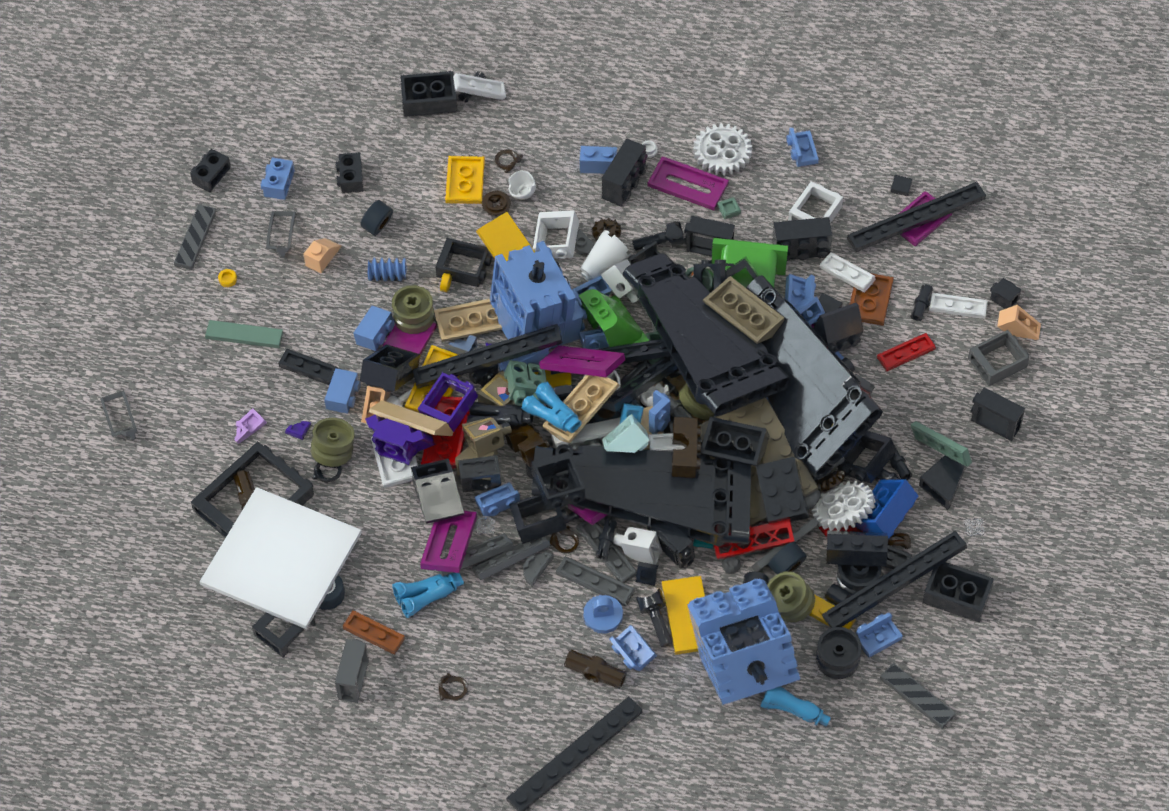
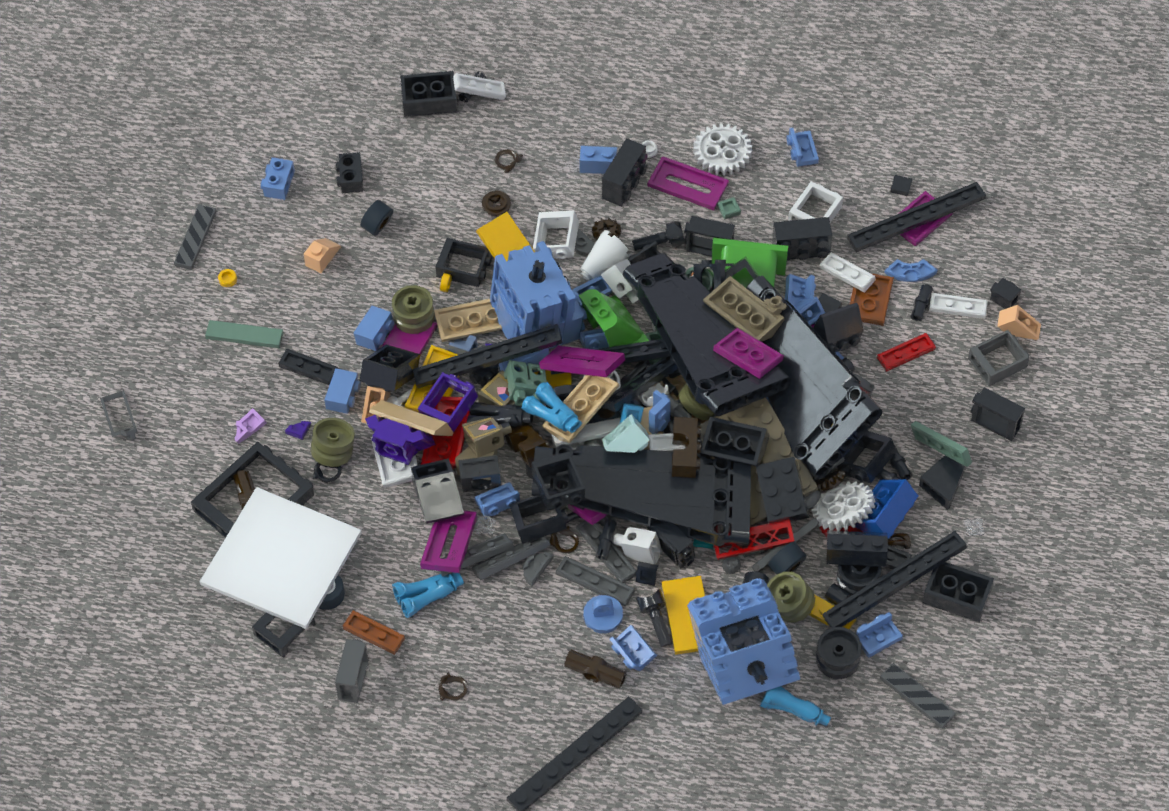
(210, 170): black brick -> none
(281, 249): dark grey sword -> none
(387, 269): medium blue piece -> none
(465, 179): yellow tile -> none
(521, 185): white hair -> none
(748, 353): none -> magenta tile
(775, 305): none -> dark tan plate
(910, 272): none -> medium blue tile

